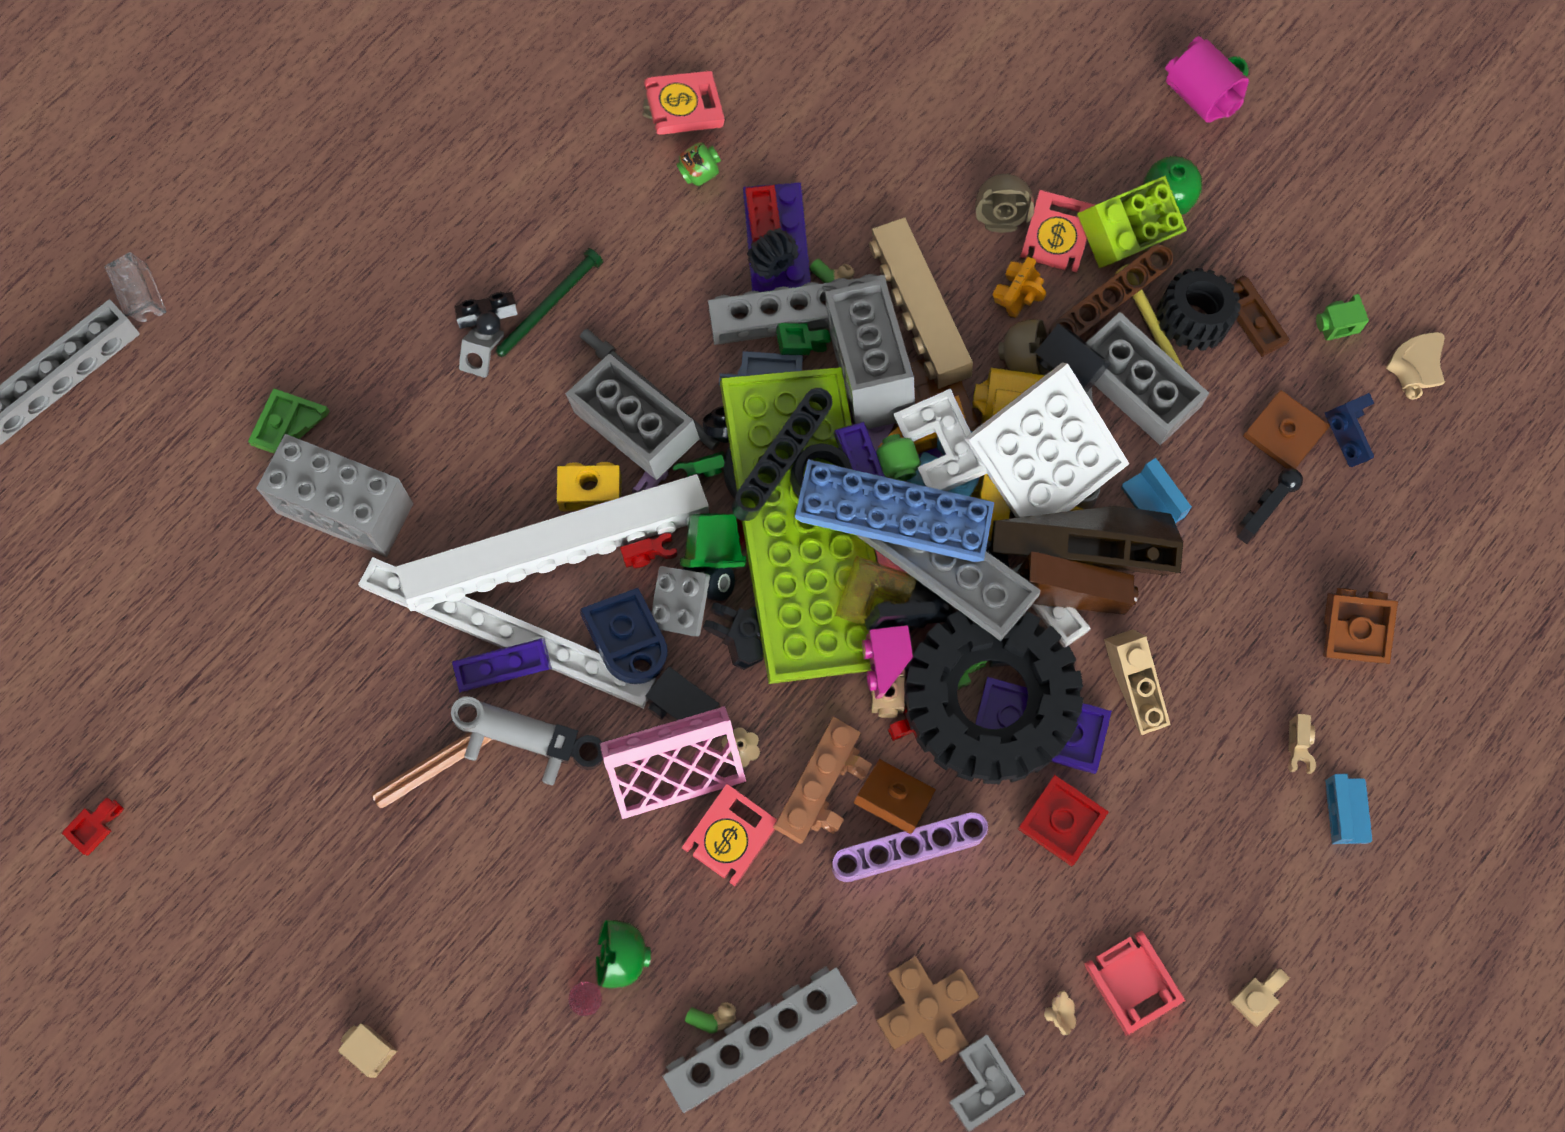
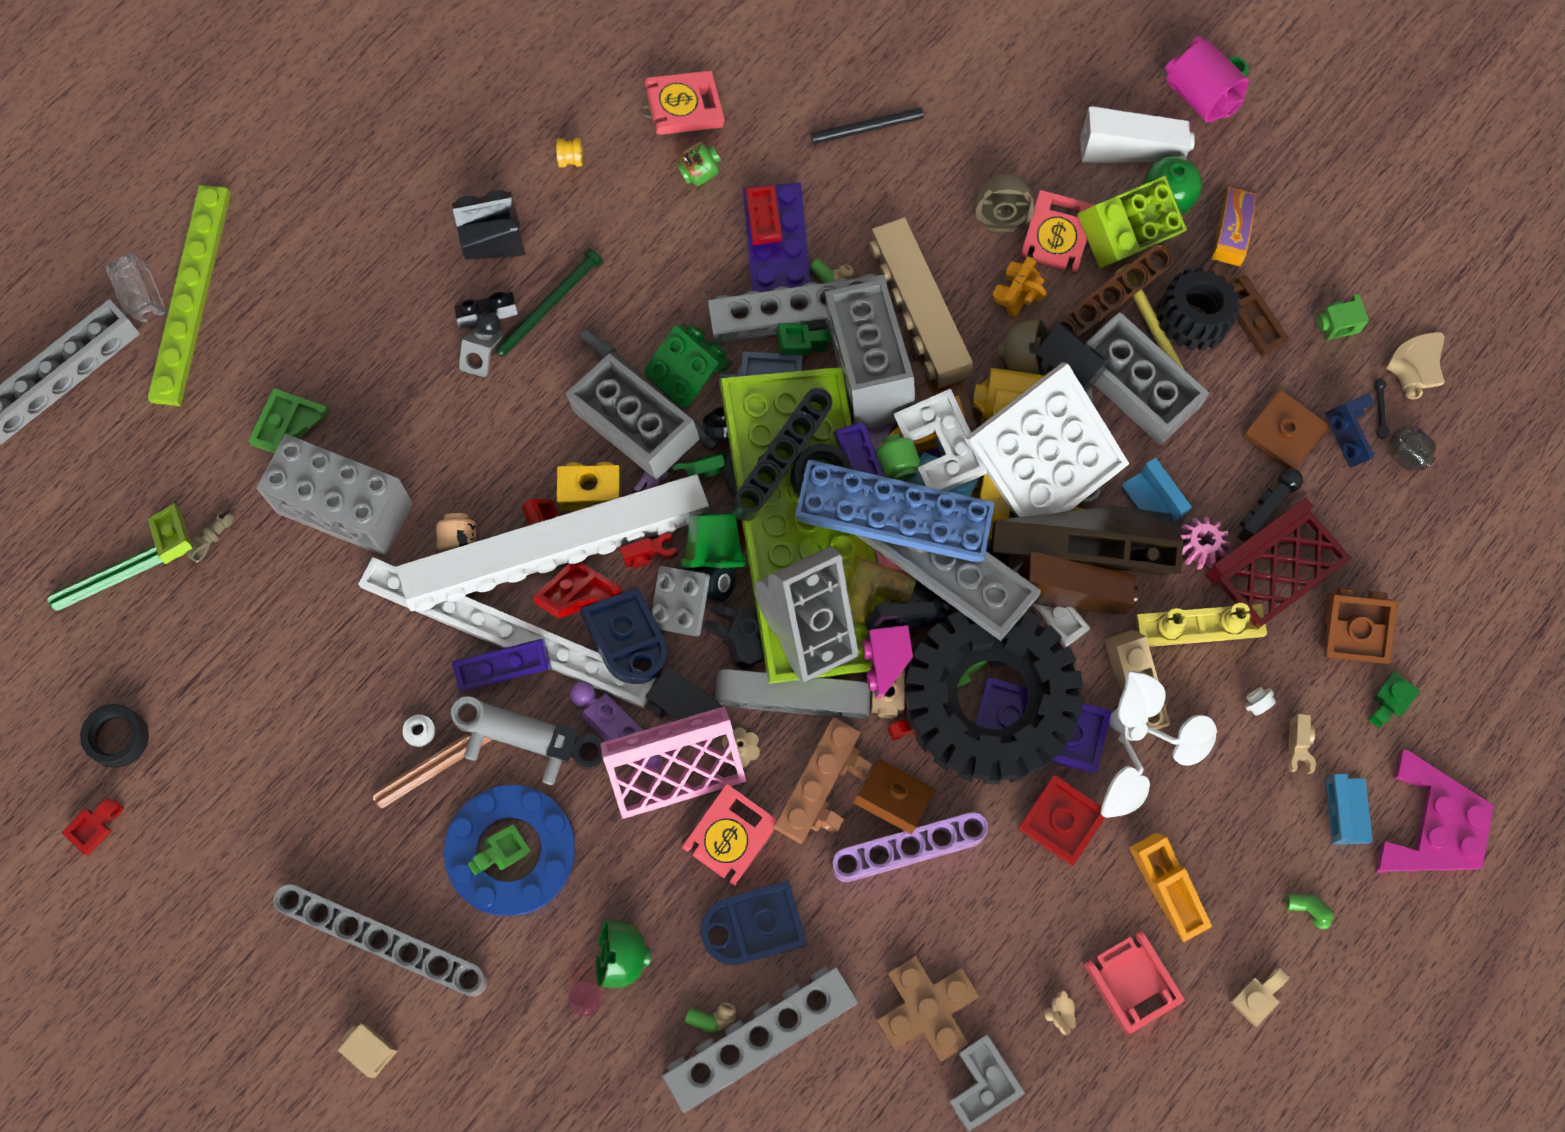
(95, 722): none -> black tyre
(104, 579): none -> axle
(169, 533): none -> lime plate
(189, 296): none -> lime plate
(209, 535): none -> dark tan piece
(368, 930): none -> light grey beam
(427, 734): none -> white plate
(455, 531): none -> light nougat head
(488, 226): none -> black piece
(502, 848): none -> bright green plate
(539, 510): none -> red brick
(542, 883): none -> blue plate
(569, 152): none -> yellow wheel
(574, 589): none -> red wing
(606, 717): none -> medium lavender plate
(686, 363): none -> green bracket
(757, 925): none -> dark blue plate
(772, 253): black gear -> none
(810, 613): none -> light grey brick
(813, 697): none -> light grey beam
(867, 125): none -> black bar
(1132, 137): none -> white slope
(1142, 699): none -> white plant
(1170, 886): none -> light orange slope
(1199, 625): none -> light yellow plate
(1215, 540): none -> bright pink gear
(1234, 226): none -> slope
(1259, 700): none -> white plate
(1268, 539): none -> dark red fence
(1315, 906): none -> bright green arm
(1383, 431): none -> black hinge
(1394, 698): none -> green plate
(1412, 448): none -> clear smoke head
(1451, 826): none -> dark pink wing

